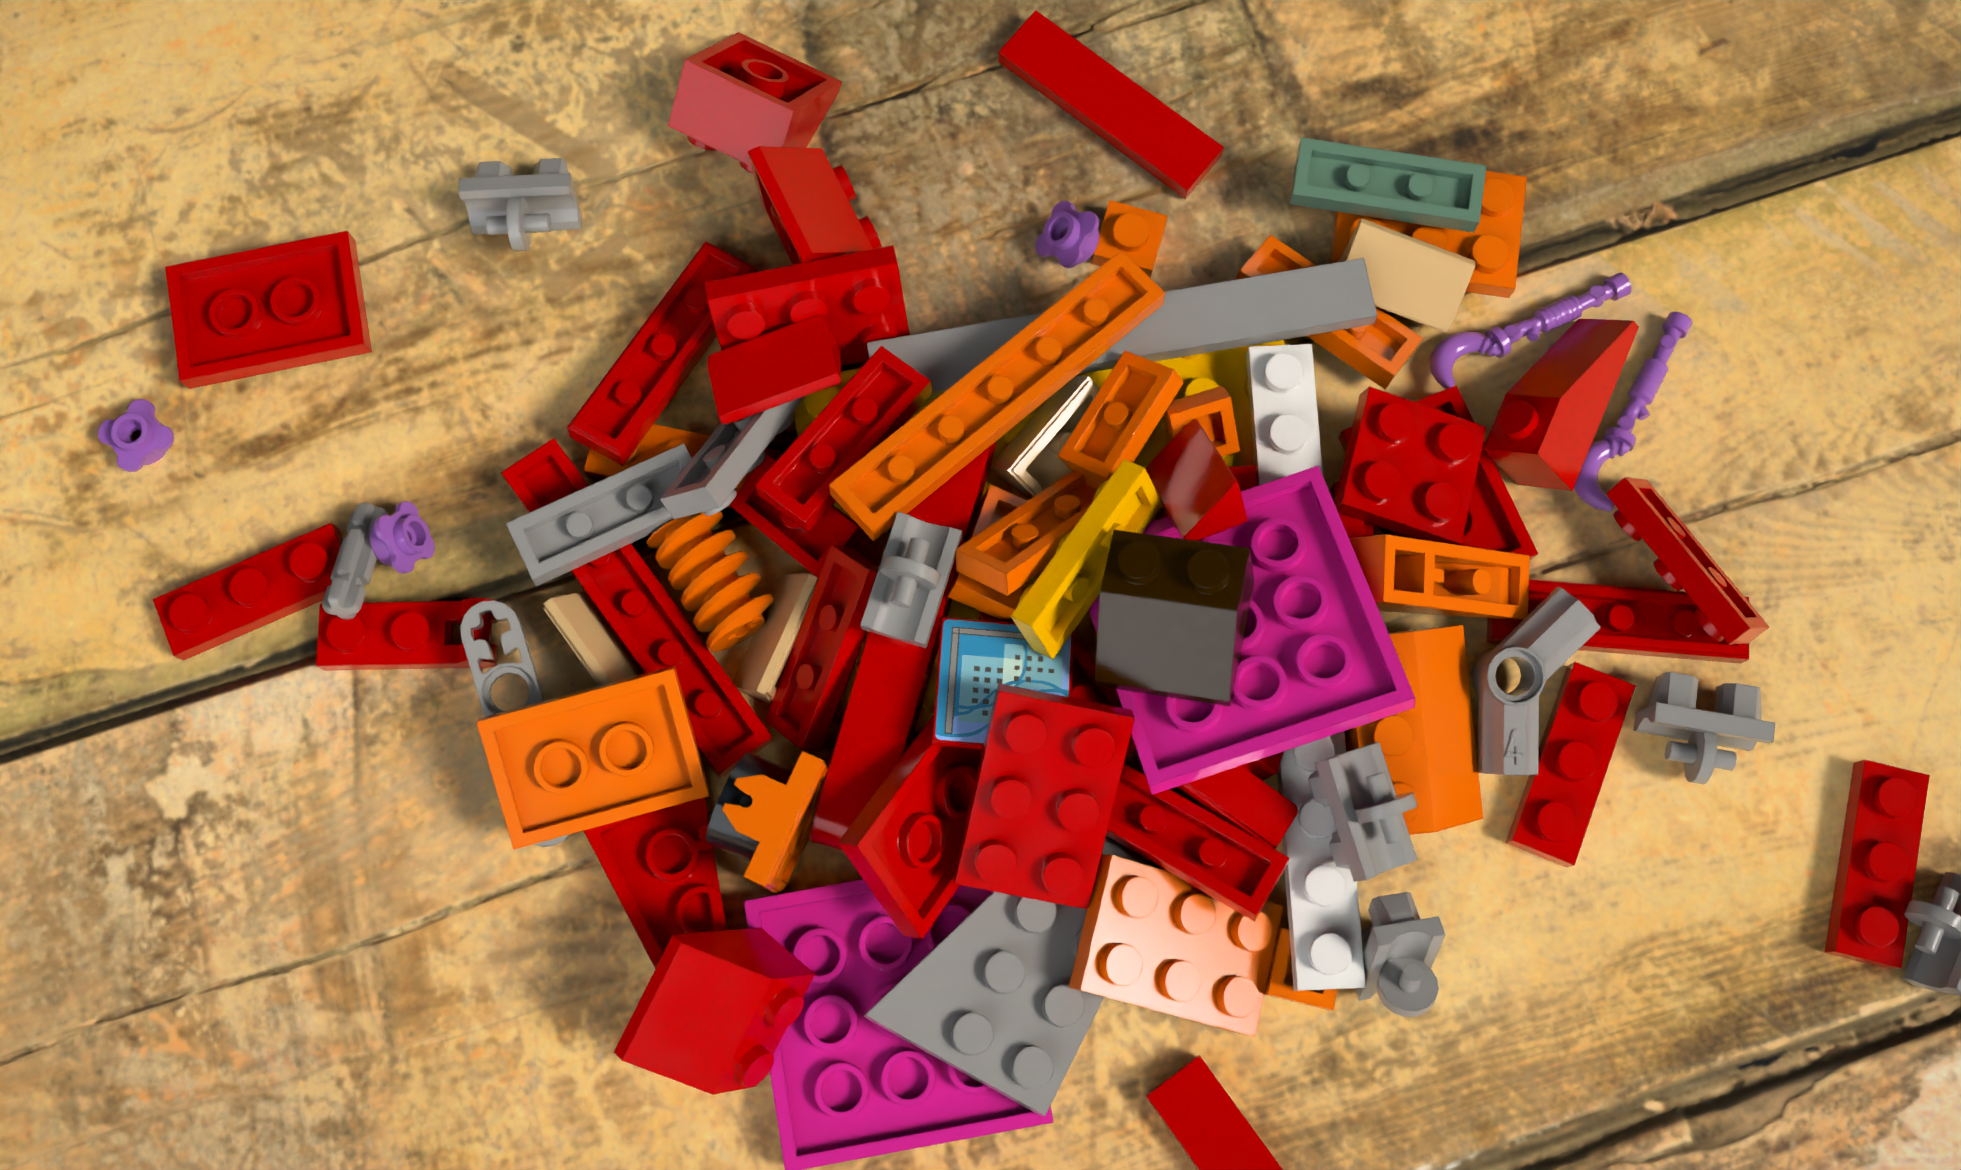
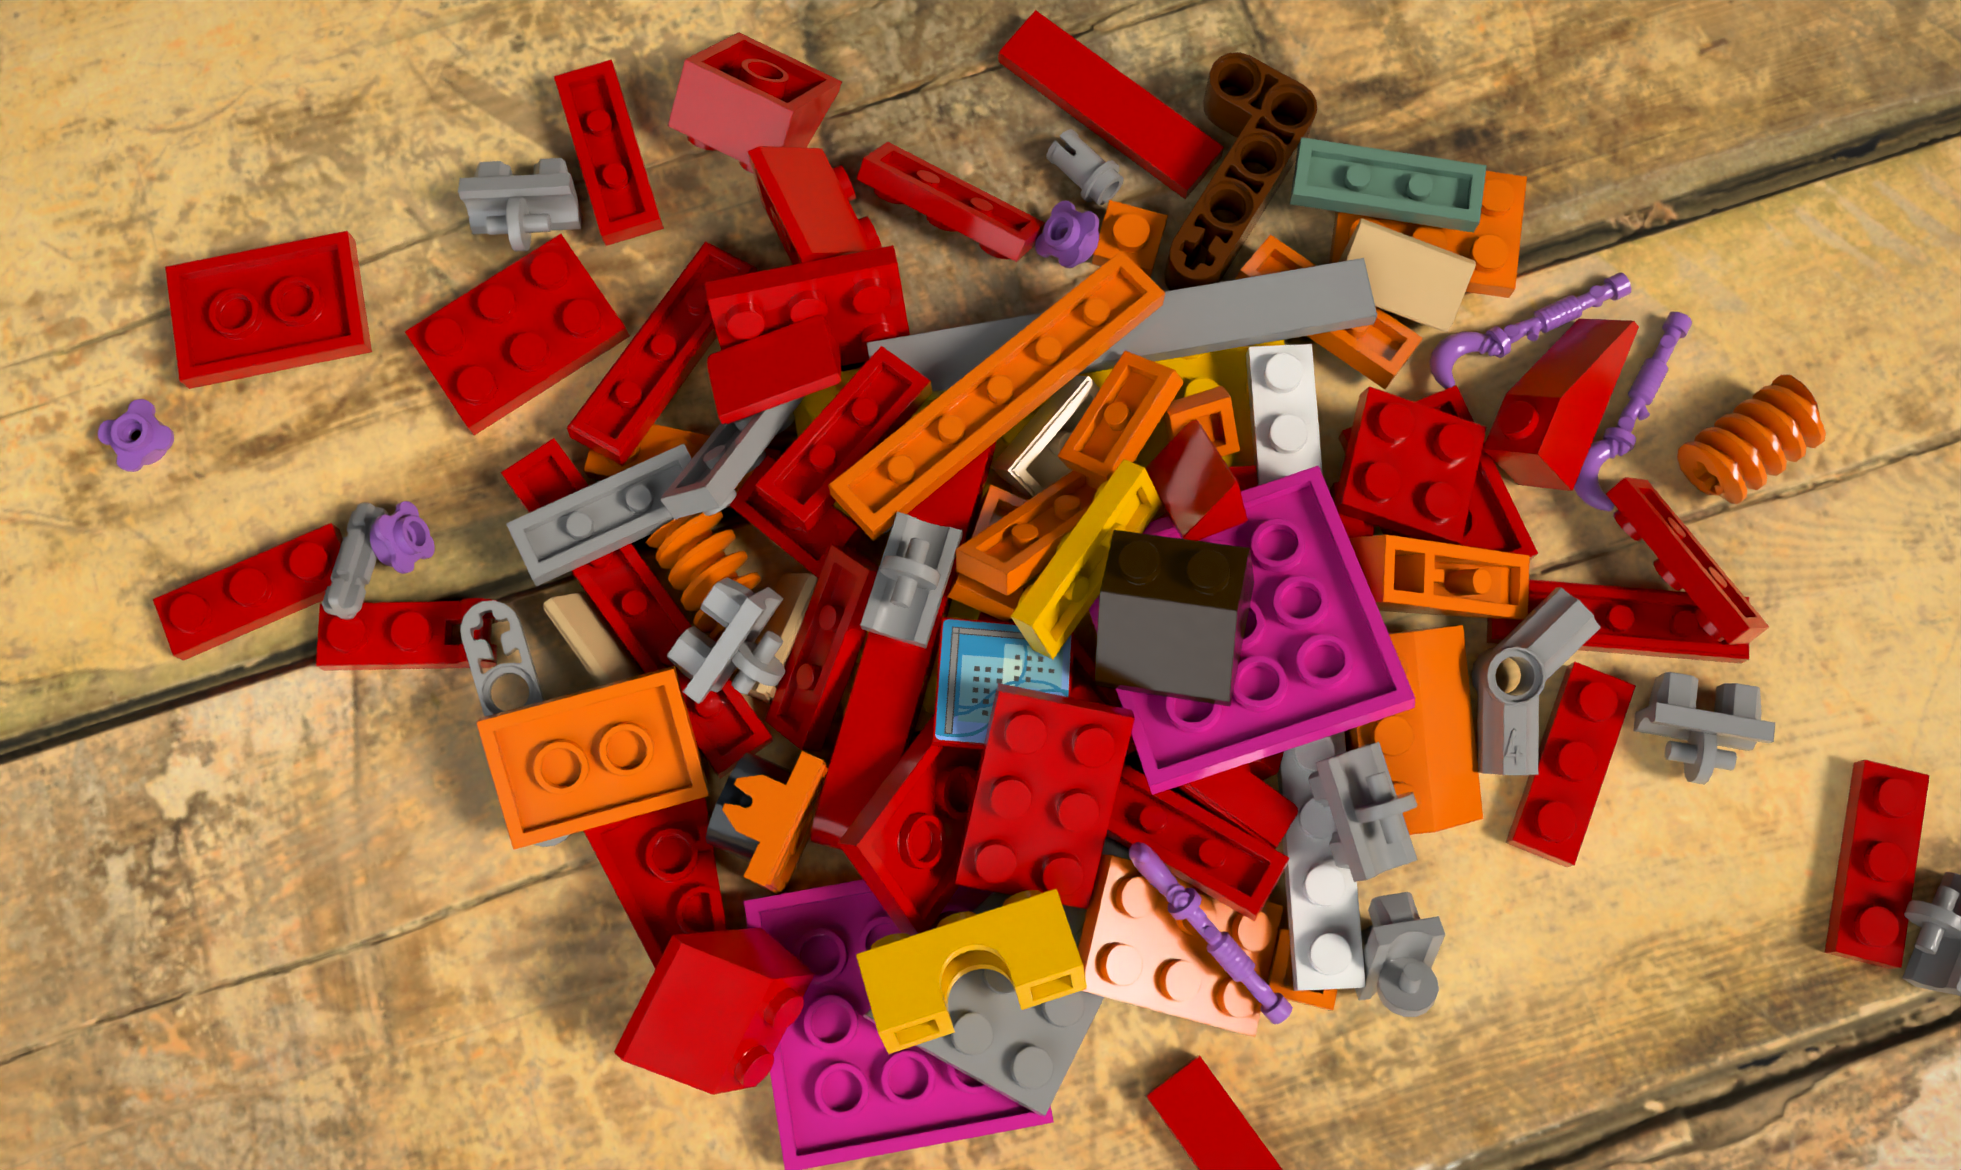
(517, 334): none -> red plate
(608, 152): none -> red plate
(711, 662): none -> light grey hips
(913, 975): none -> yellow arch
(950, 202): none -> red plate
(1086, 168): none -> light grey pin
(1185, 904): none -> medium lavender piece
(1232, 186): none -> reddish brown beam
(1754, 441): none -> orange piece

